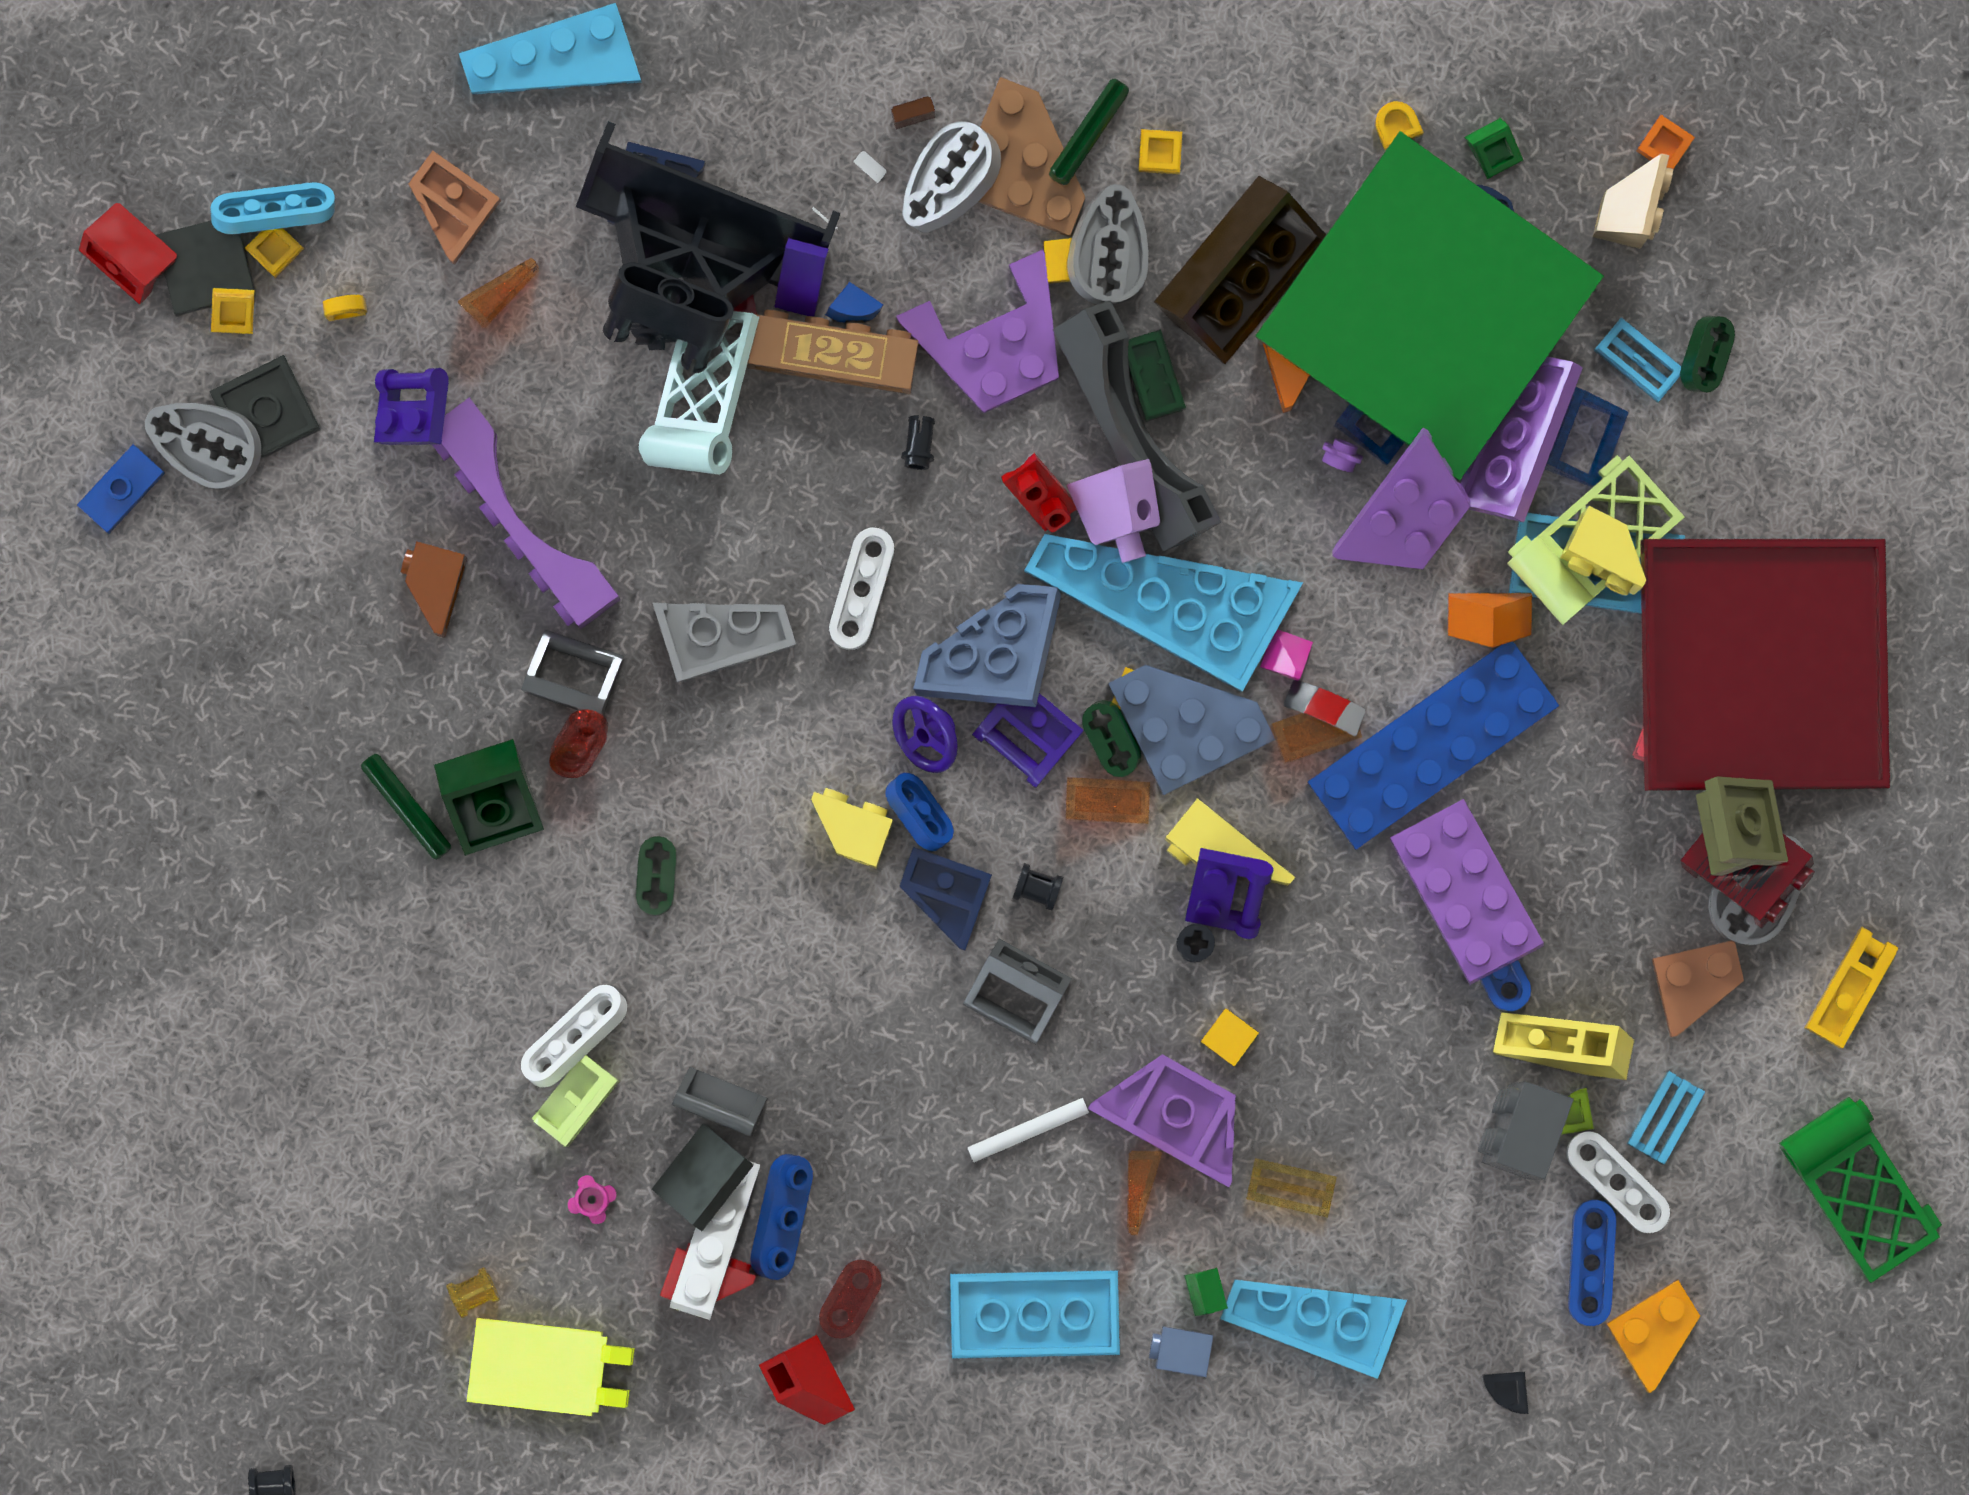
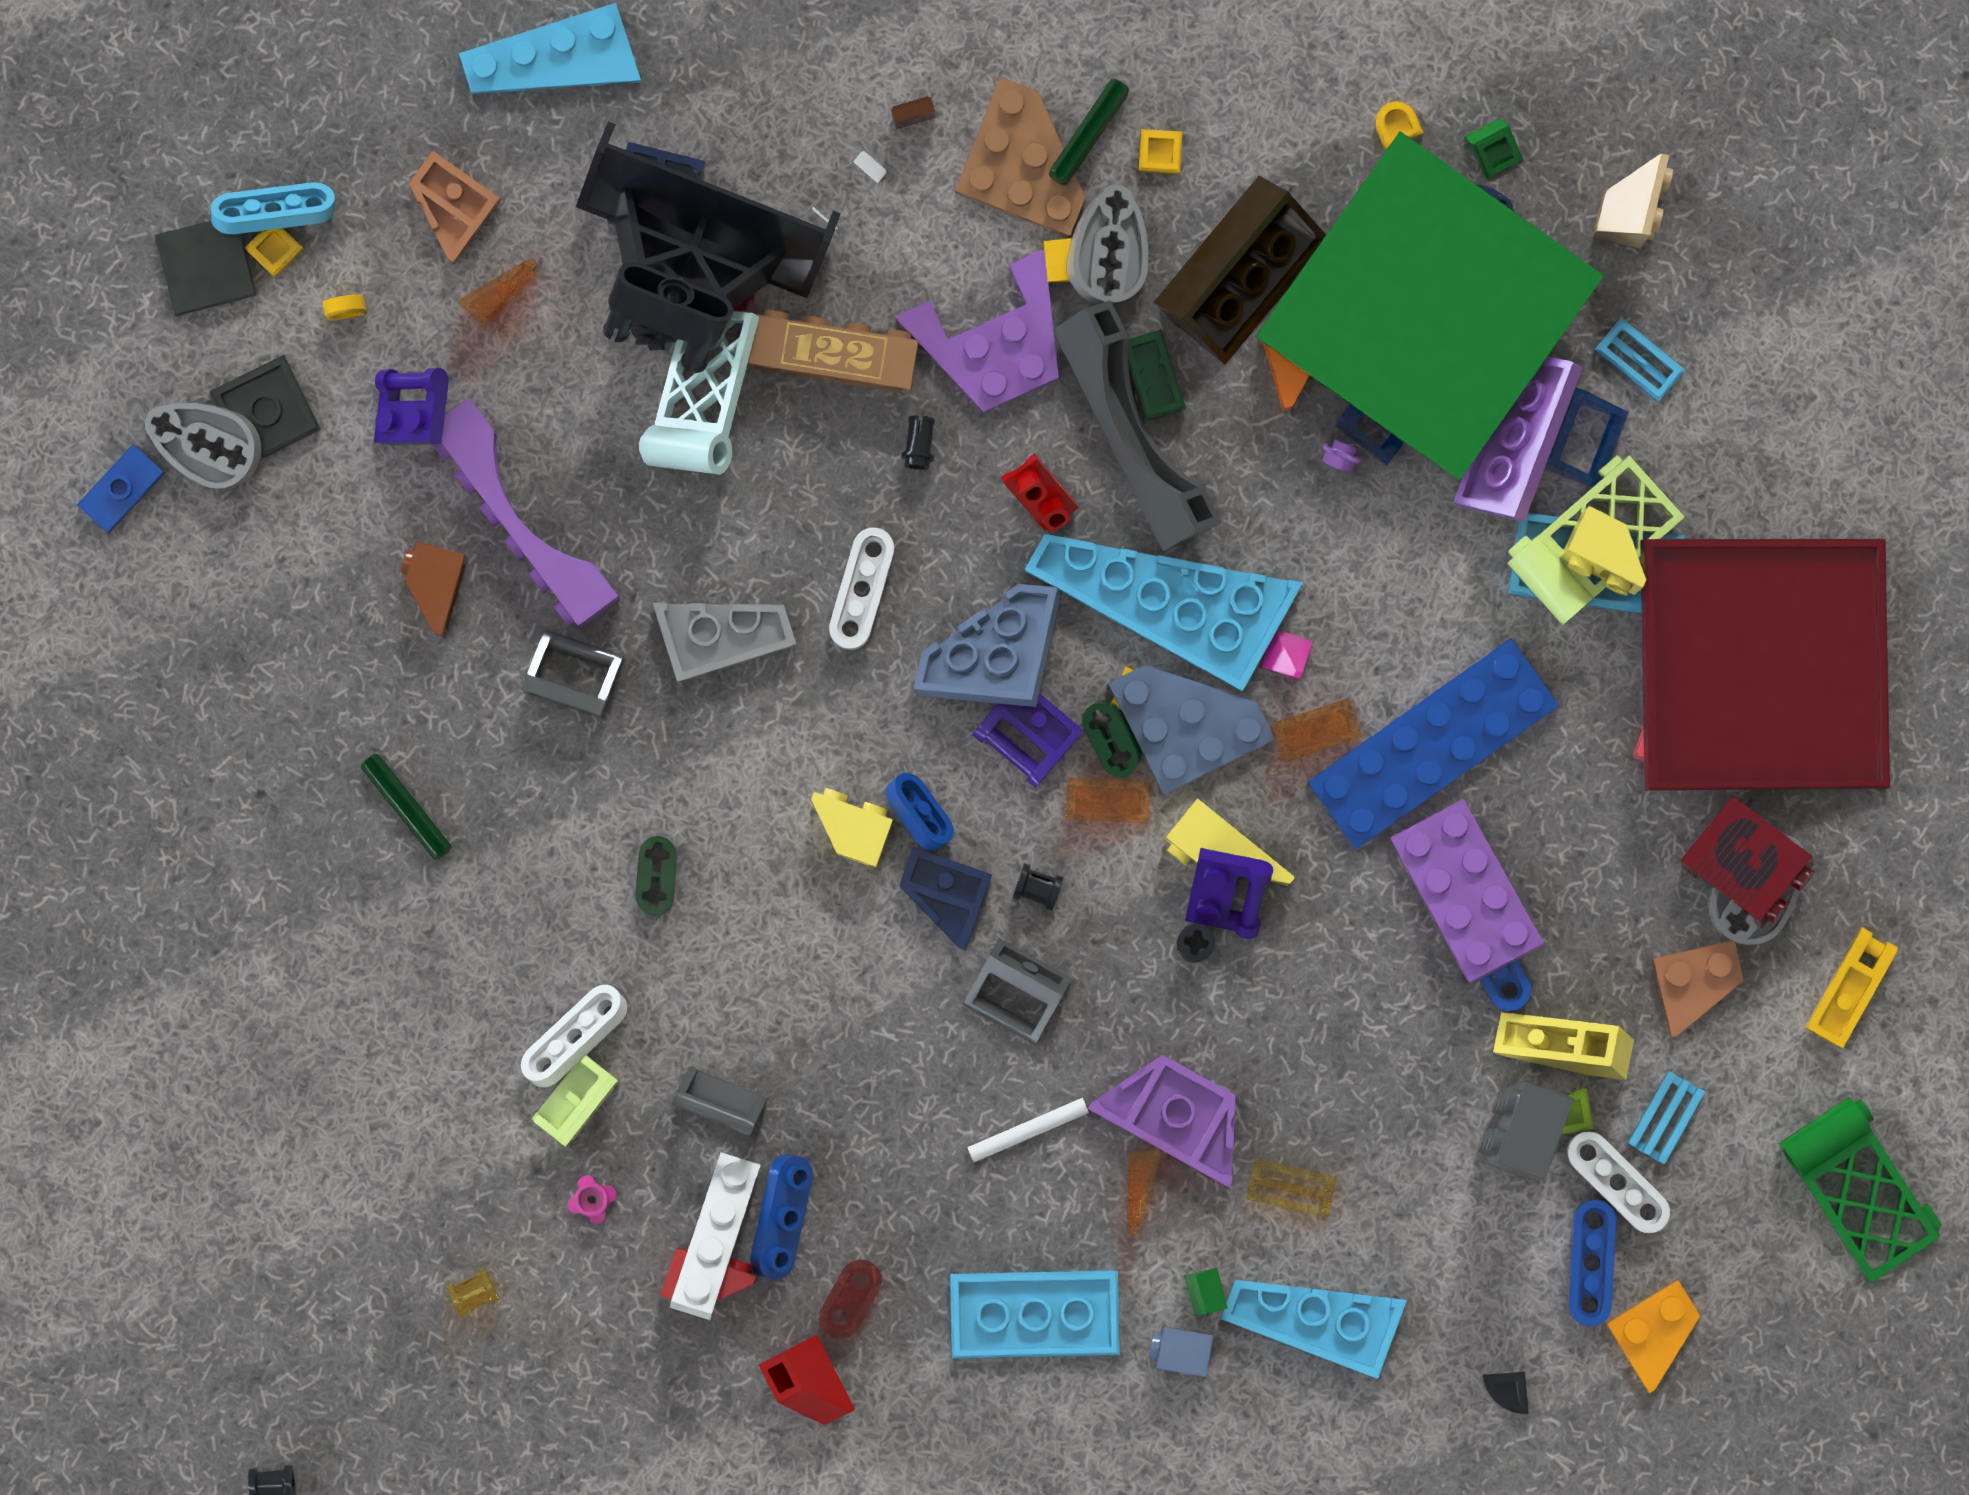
(126, 251): red panel -> none
(232, 311): yellow tile -> none
(488, 797): dark green slope -> none
(543, 1367): neon yellow tile -> none
(584, 737): clear red plate -> none
(702, 1177): pearl dark grey tile -> none
(801, 277): dark purple tile -> none
(853, 305): blue tile -> none
(931, 729): dark purple piece -> none
(970, 183): light grey piece -> none
(1118, 506): lavender torso -> none
(1229, 1037): yellow tile -> none
(1325, 706): sticker -> none
(1408, 511): medium lavender wing -> none
(1489, 617): orange slope -> none
(1667, 139): orange plate -> none
(1707, 354): dark green beam -> none
(1740, 824): olive bracket -> none

